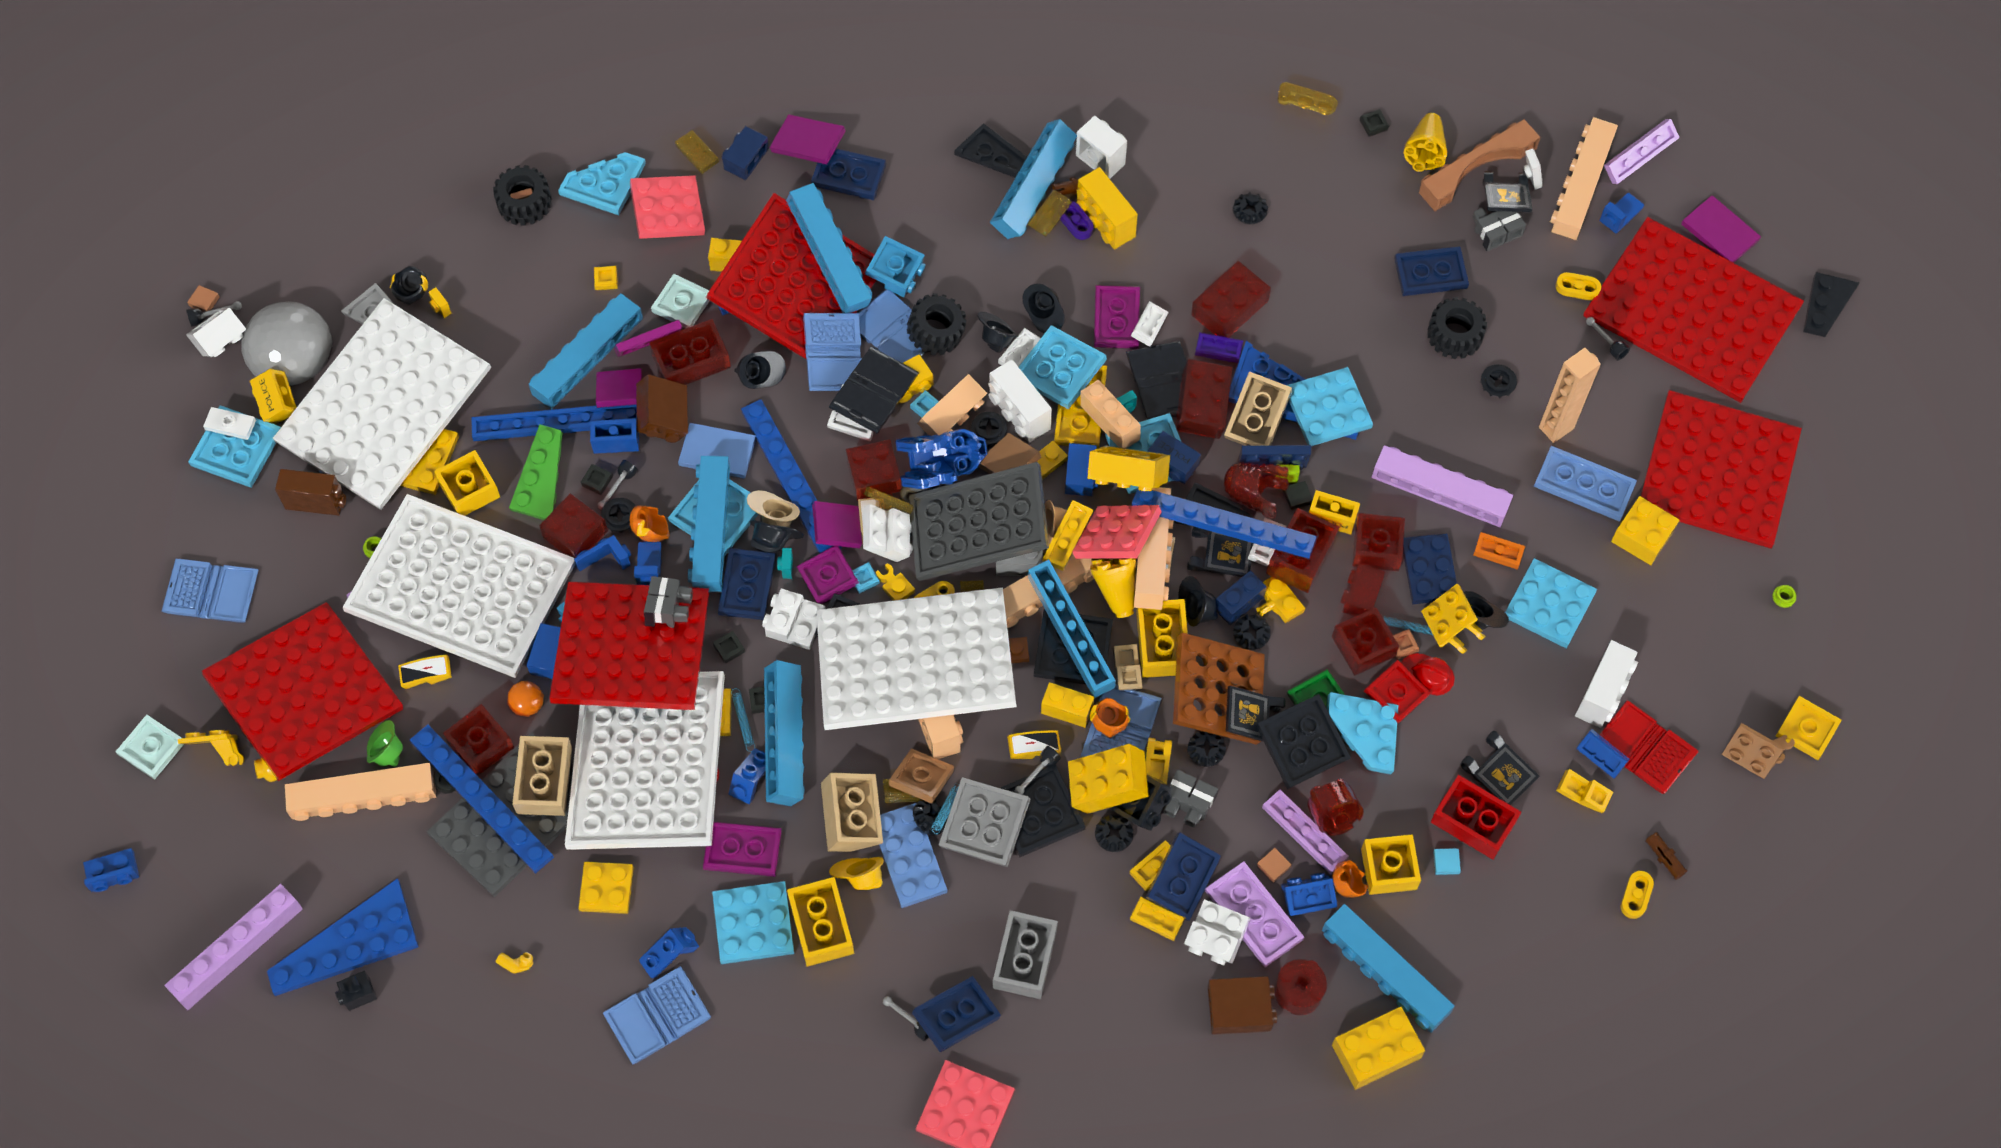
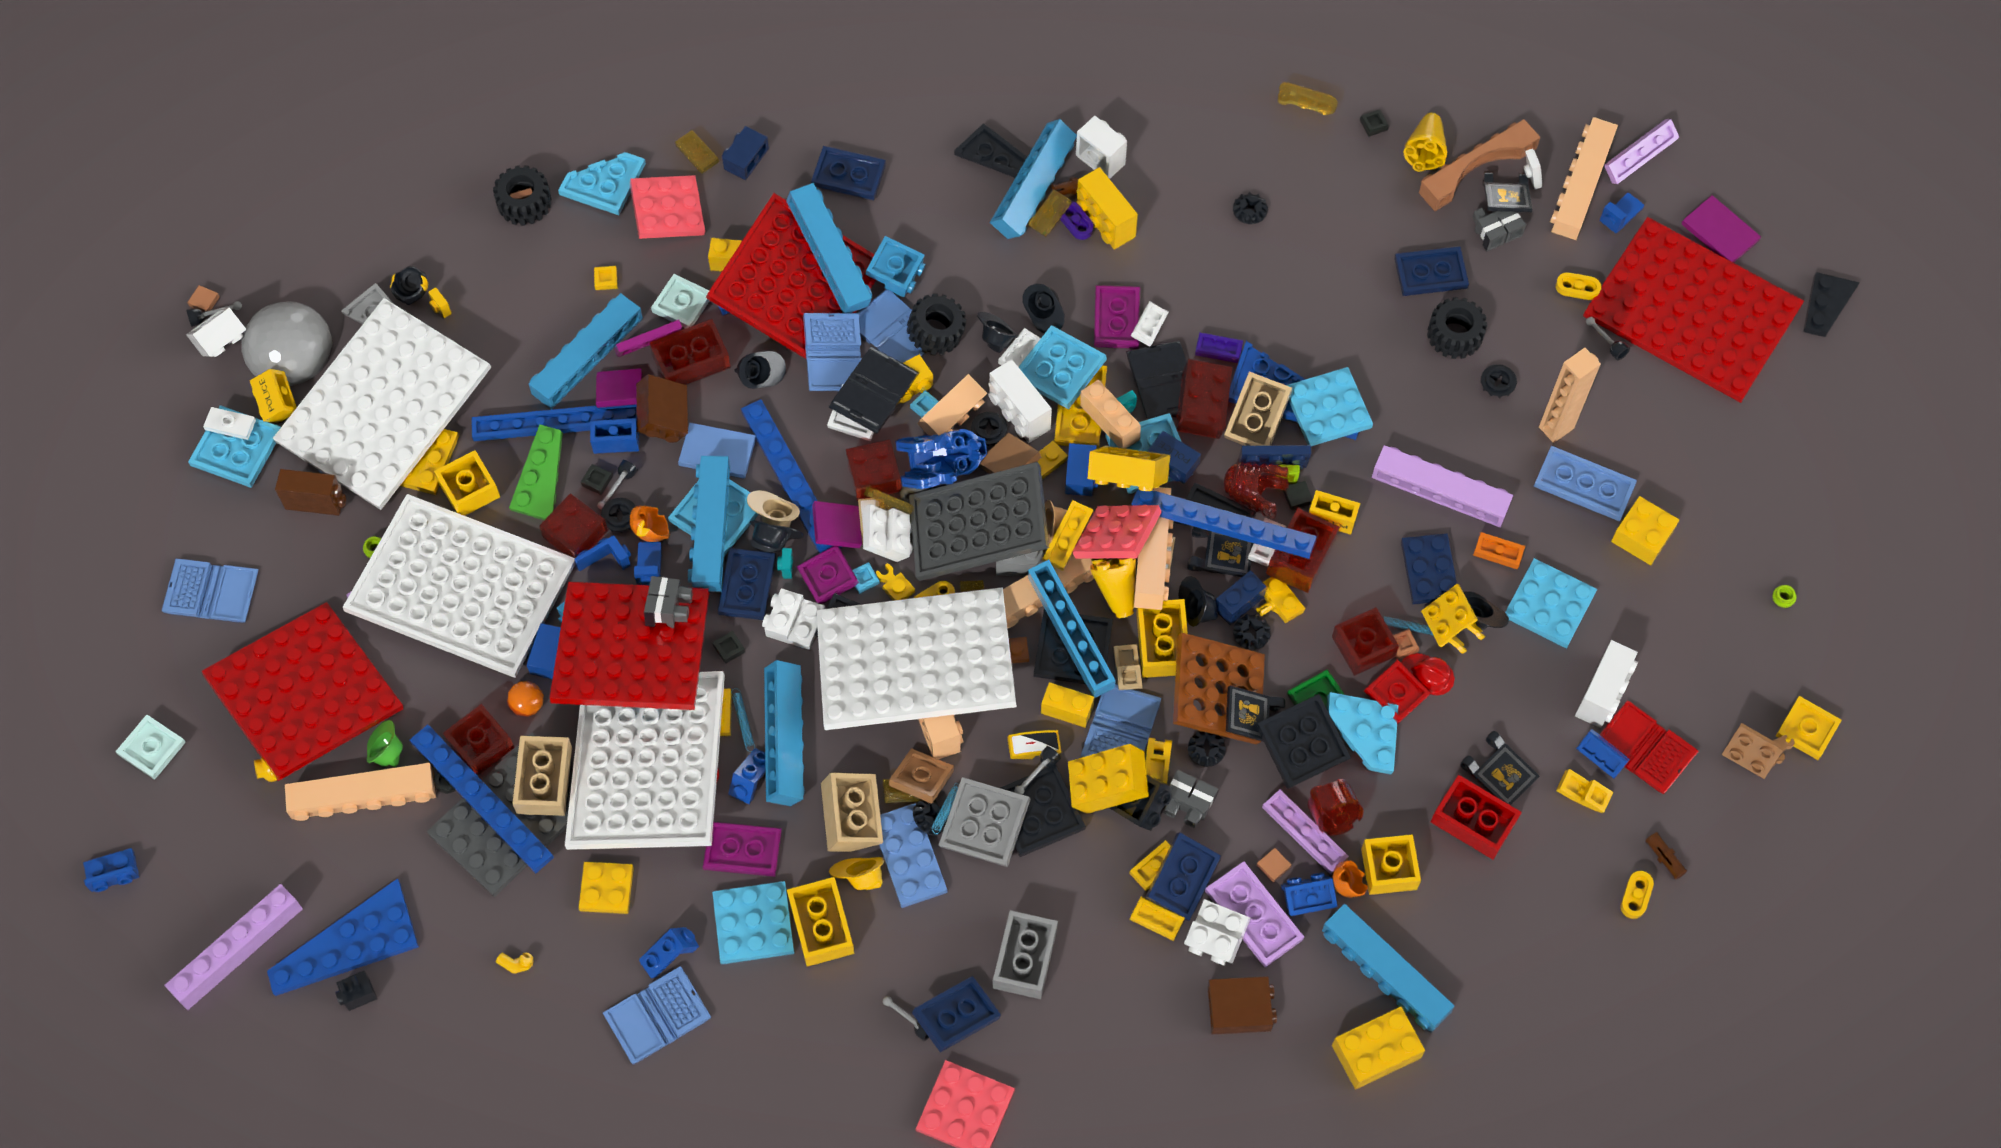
(221, 740): yellow plate -> none
(424, 670): slope -> none
(757, 700): pearl dark grey tile -> none
(807, 139): magenta tile -> none
(1109, 717): orange hair -> none
(1113, 843): black gear -> none
(1231, 300): clear red brick -> none
(1292, 997): clear red brick -> none
(1363, 591): clear red brick -> none
(1378, 541): clear red brick -> none
(1446, 861): medium azure tile -> none
(1721, 468): red plate -> none

